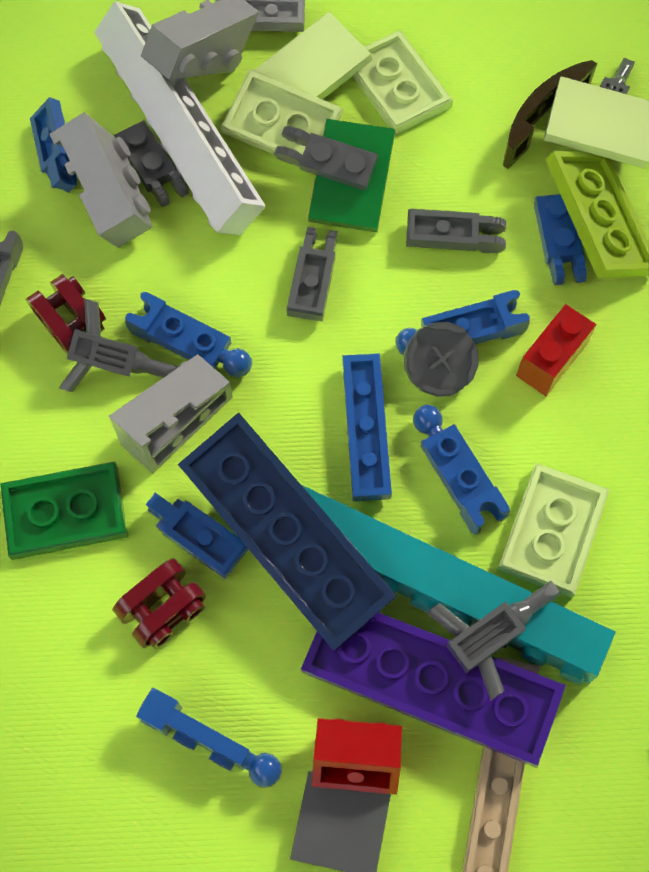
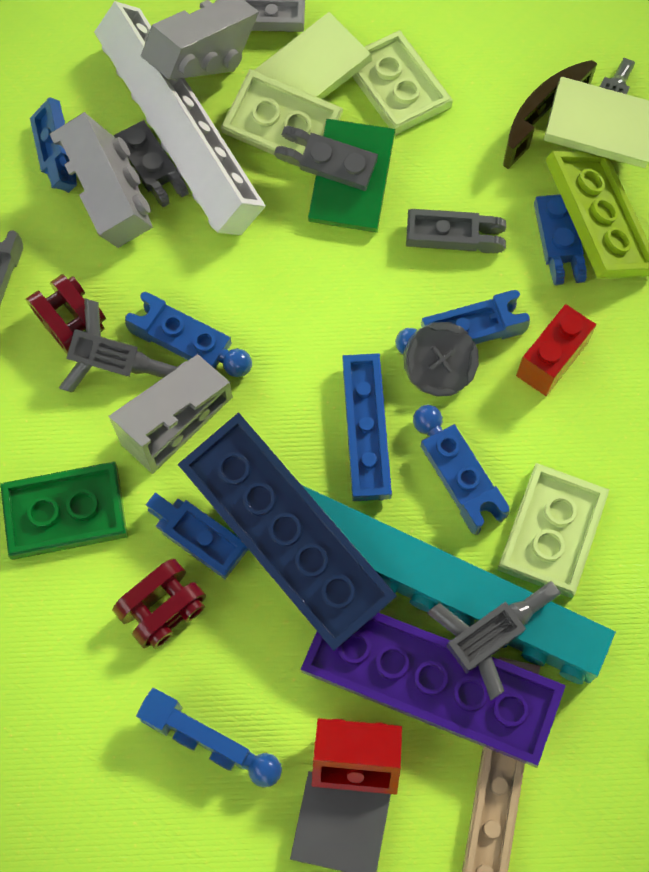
(312, 277): dark grey hinge -> none

